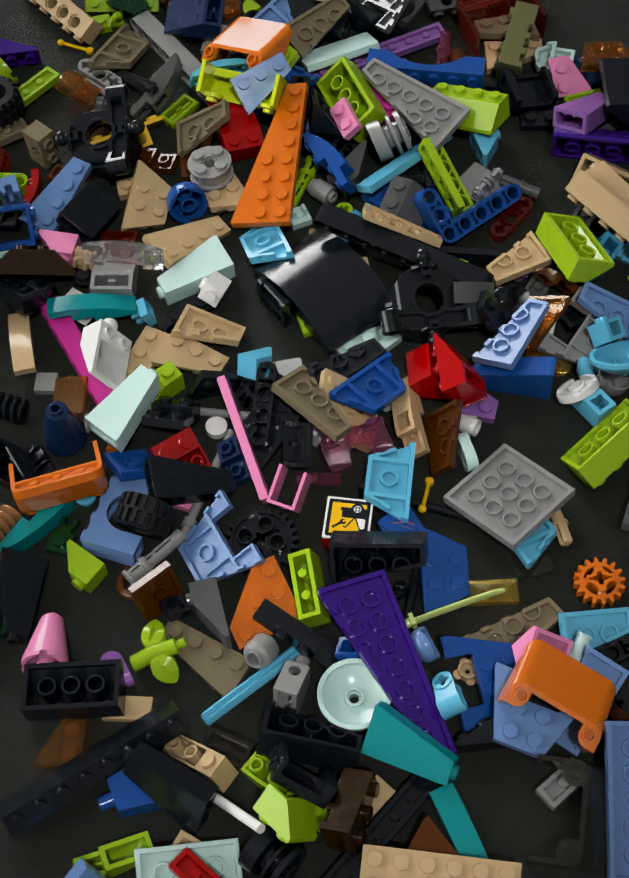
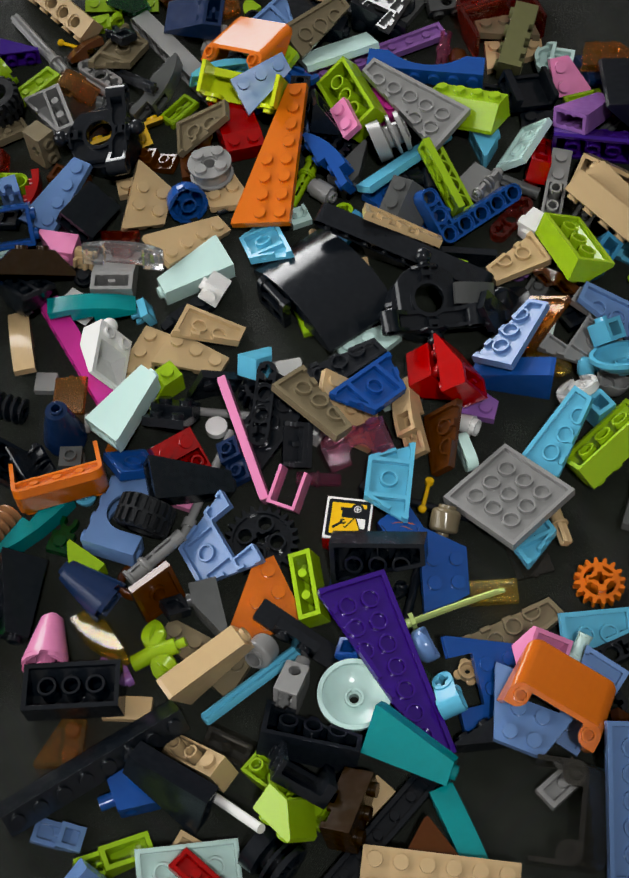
(51, 108): none -> light grey wedge
(55, 61): none -> light grey axle
(58, 835): none -> medium blue slope
(71, 456): none -> dark grey brick
(80, 52): none -> reddish brown slope
(91, 589): none -> dark blue cone
(99, 637): none -> clear yellow slope
(121, 36): none -> black plate
(206, 665): none -> tan slope
(444, 520): none -> dark tan head
(524, 144): none -> light aqua tile
(529, 222): none -> white brick
(539, 163): none -> red slope
(556, 181): none -> light grey slope
(558, 435): none -> medium azure wing

